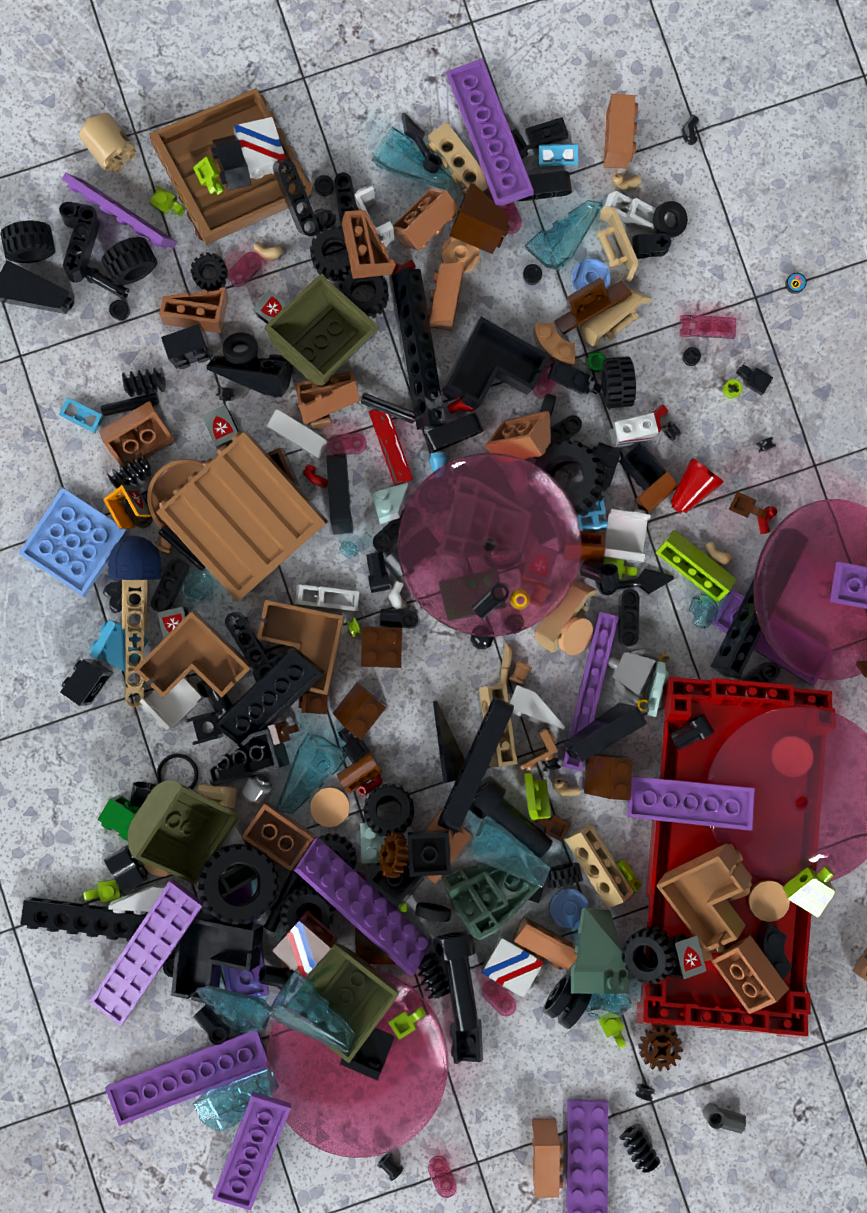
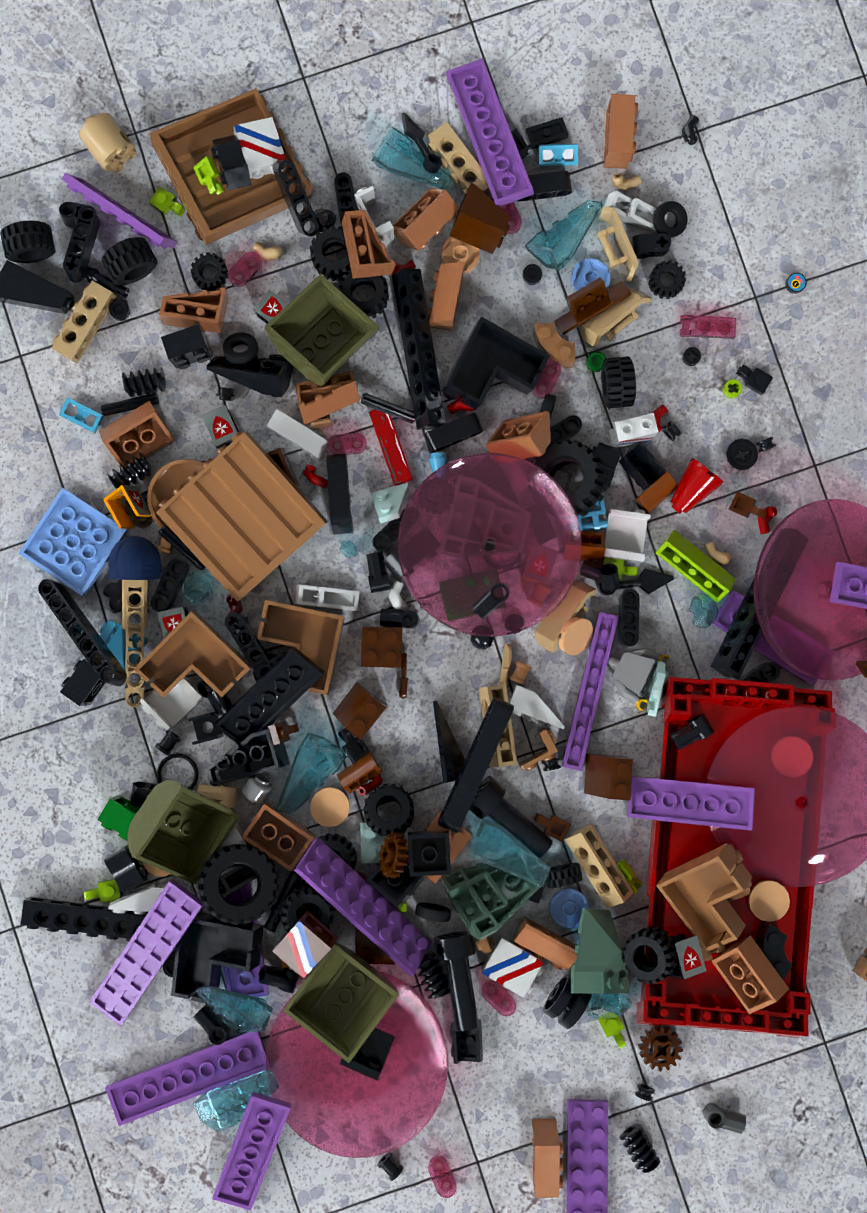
(74, 622): none -> black beam
(86, 332): none -> tan brick
(168, 742): none -> black bush
(234, 606): none -> dark red arm
(306, 1012): clear light blue wedge -> none
(313, 703): reddish brown bracket -> none
(324, 185): black tile -> none
(354, 627): lime bush -> none
(403, 680): none -> reddish brown piece
(405, 1023): lime plate -> none
(485, 944): none -> medium nougat plate
(519, 592): yellow cone -> none
(537, 797): lime bracket -> none
(563, 789): tan arm -> none
(573, 378): black hinge -> none
(605, 731): black slope -> none
(675, 271): none -> black tyre
(745, 446): none -> black gear
(811, 890): torso -> none

